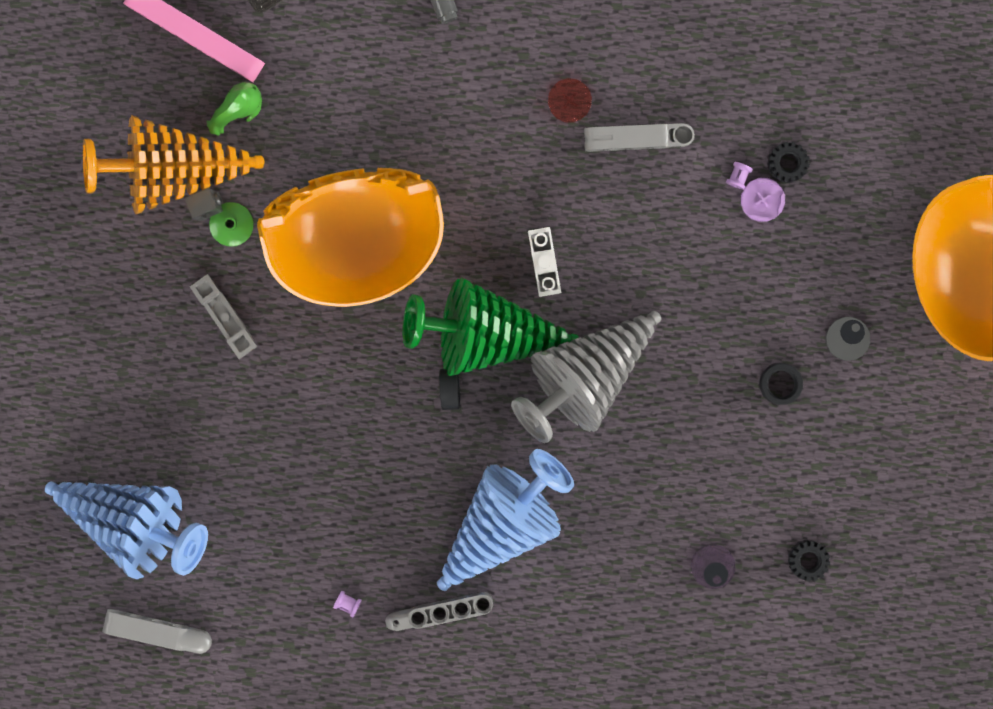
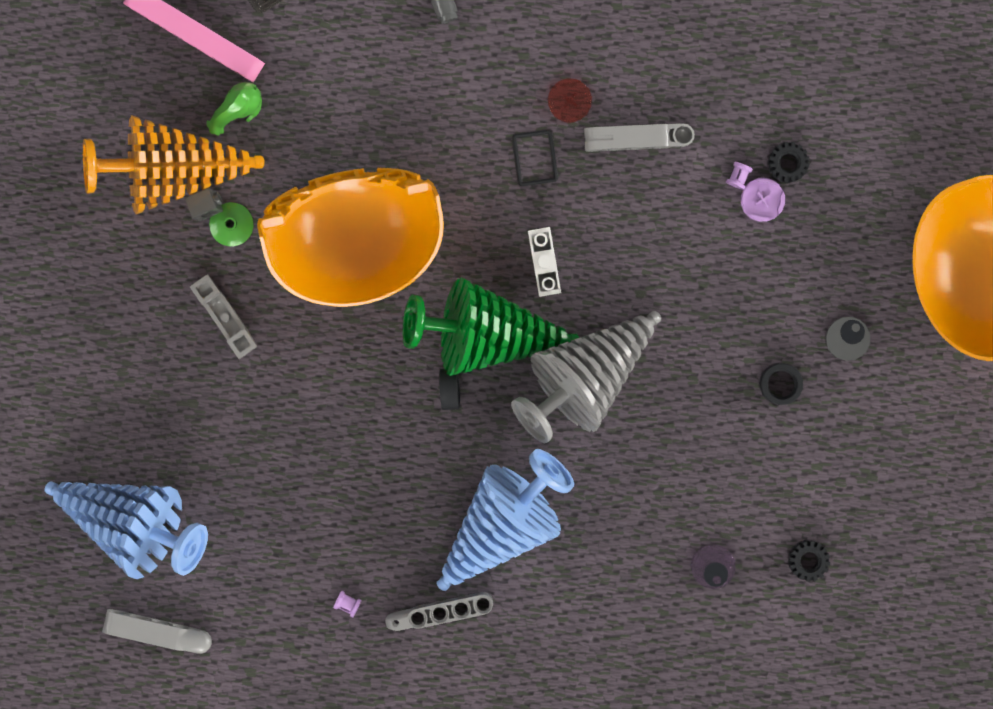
(517, 163): none -> black piece

